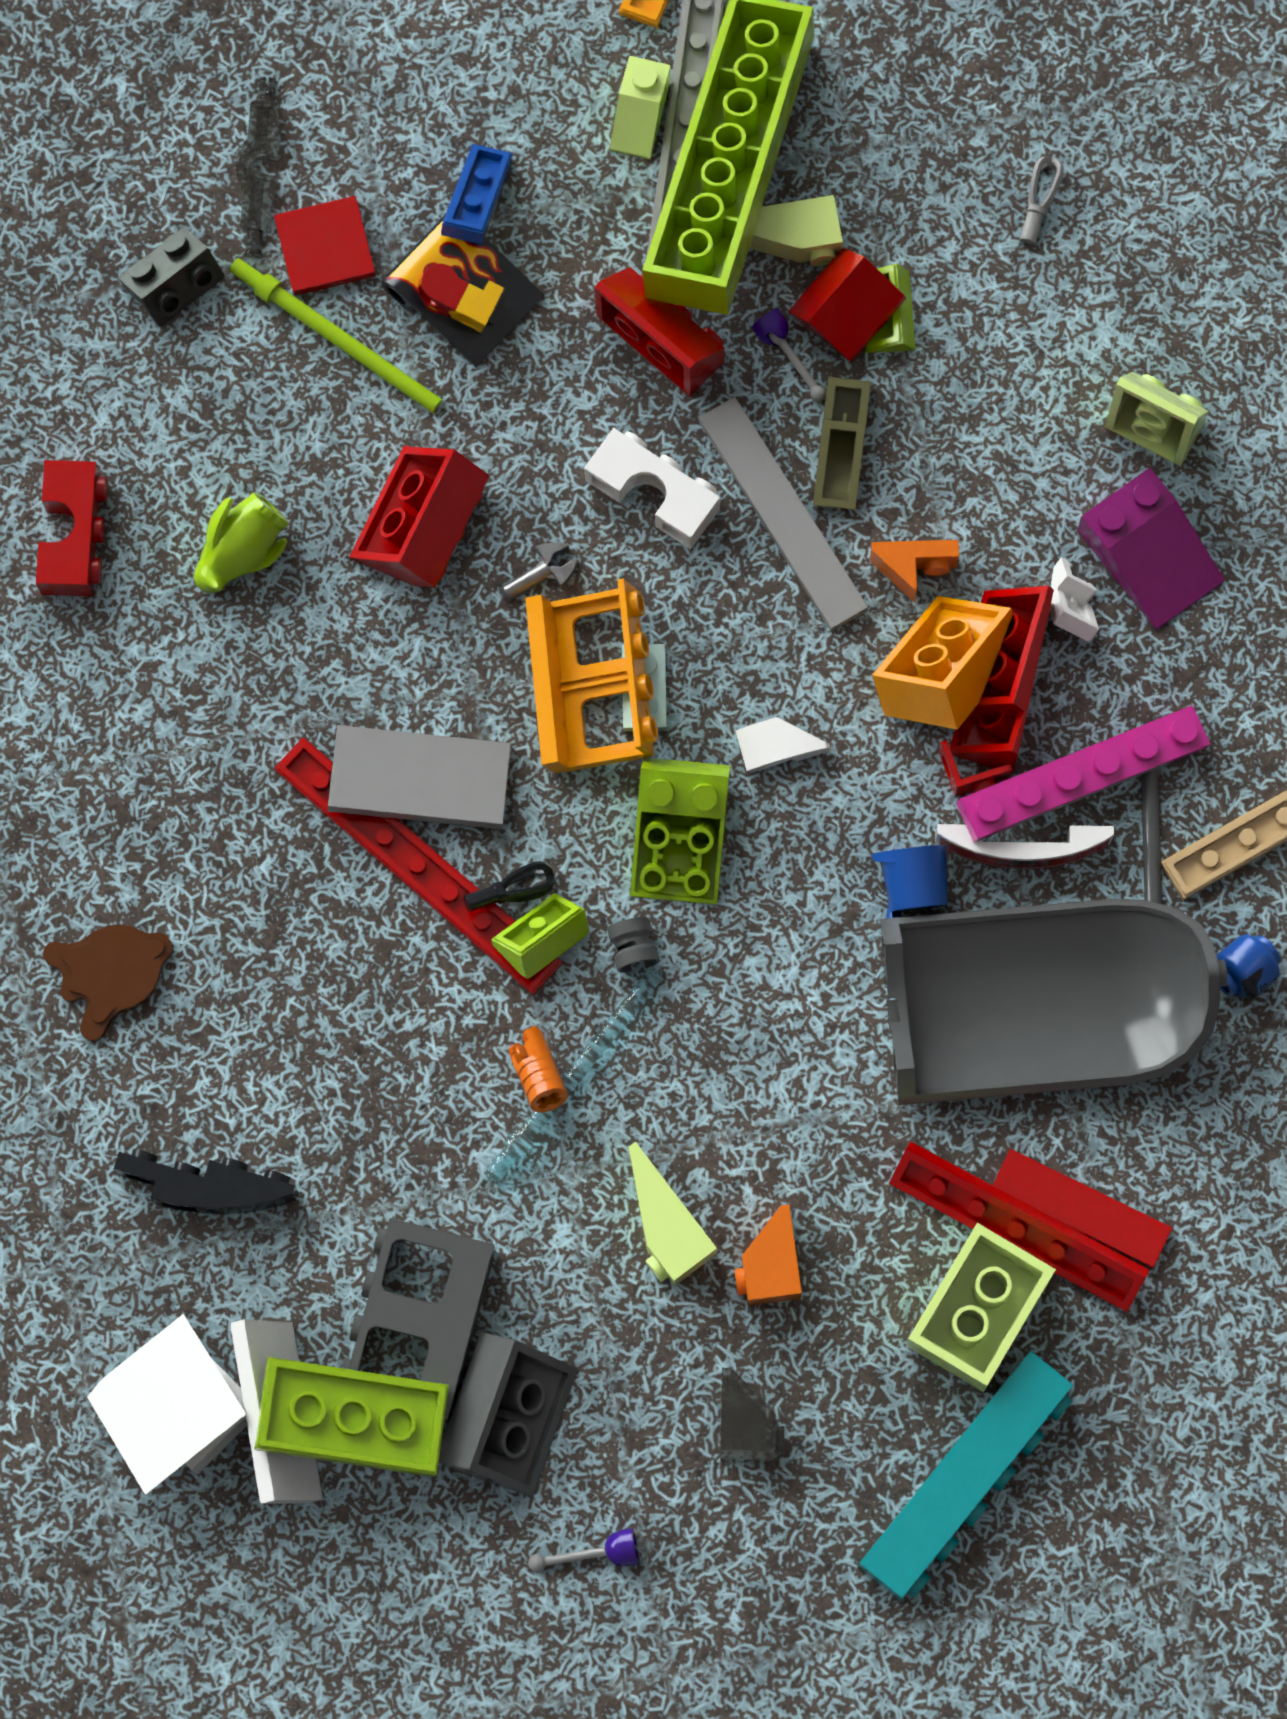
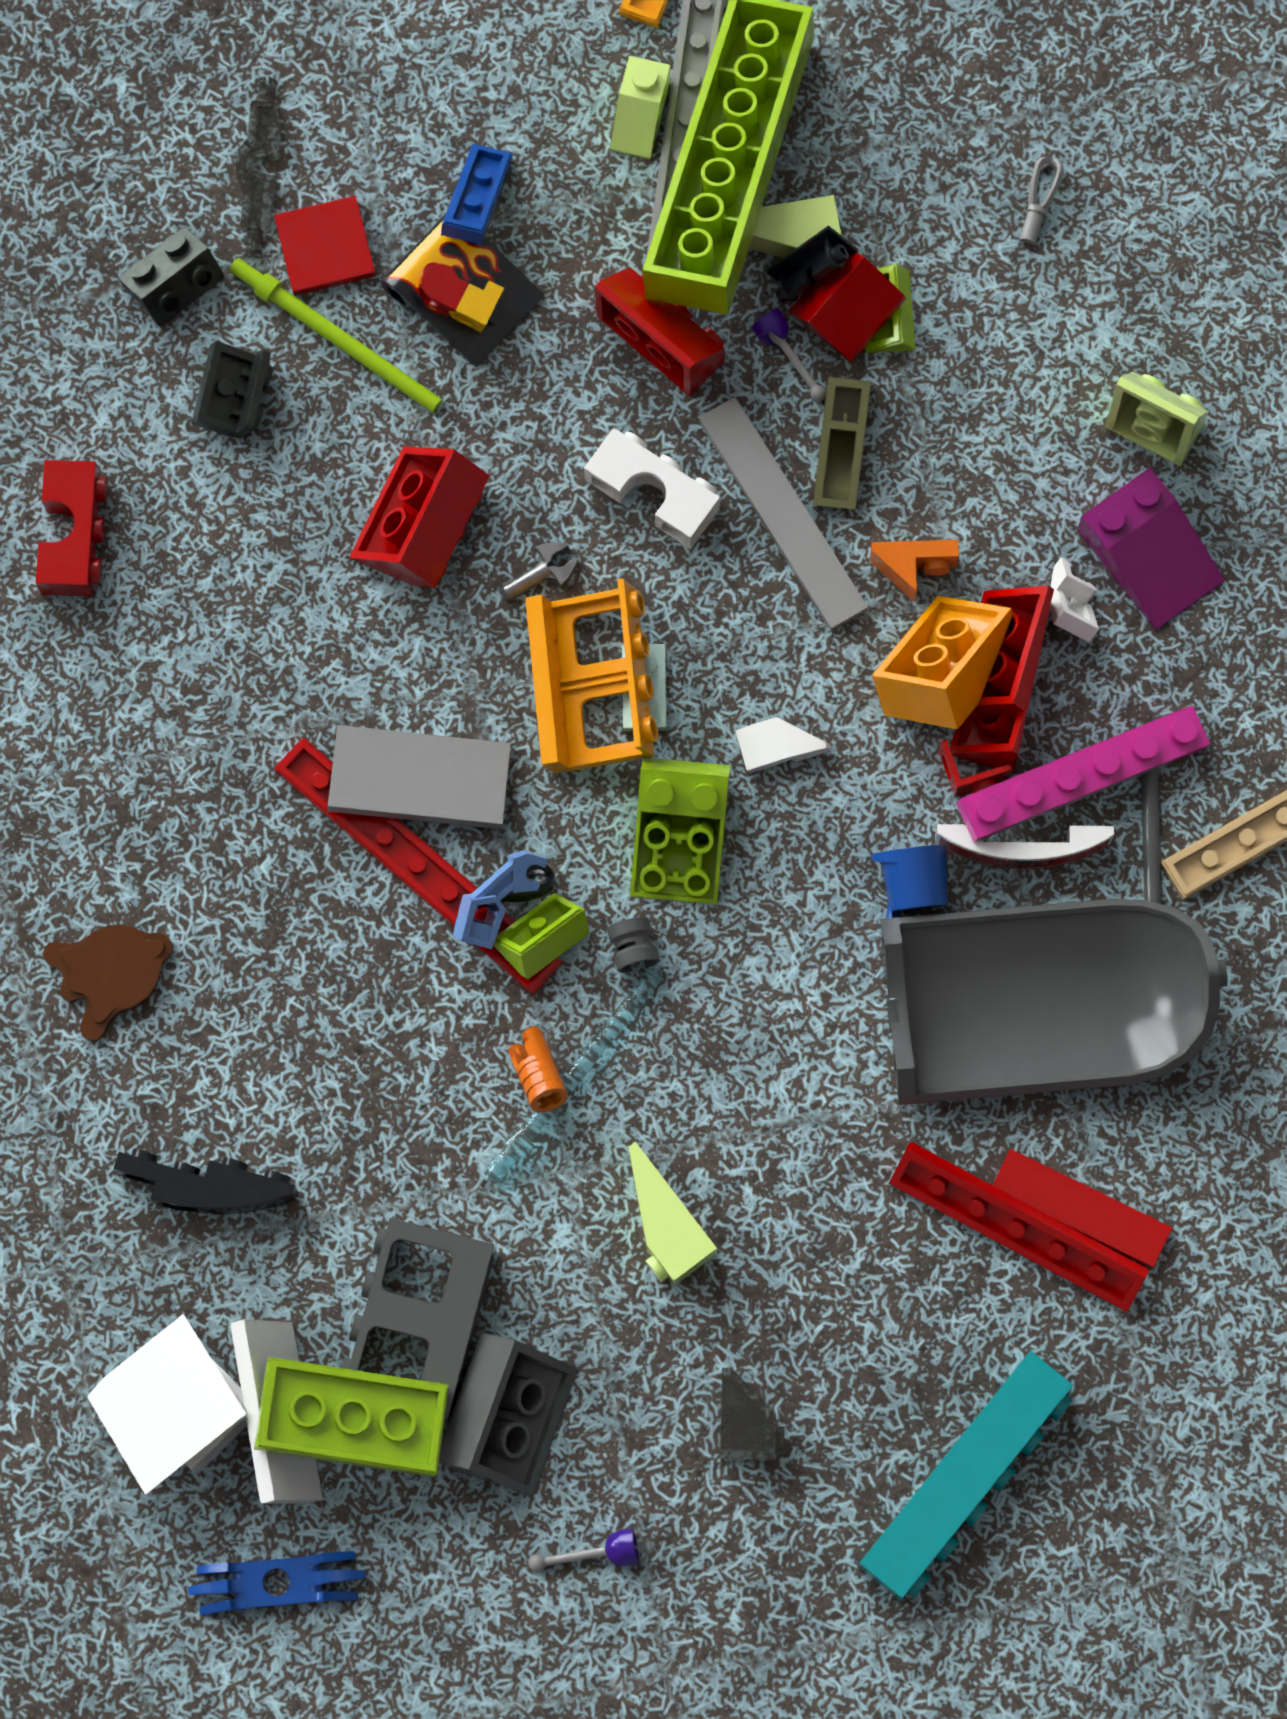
(232, 390): none -> pearl dark grey bracket
(239, 542): lime animal -> none
(304, 1582): none -> blue piece
(507, 879): none -> medium blue piece
(771, 1263): orange slope -> none
(810, 263): none -> black hinge
(980, 1307): yellowish green brick -> none
(1250, 966): blue head -> none

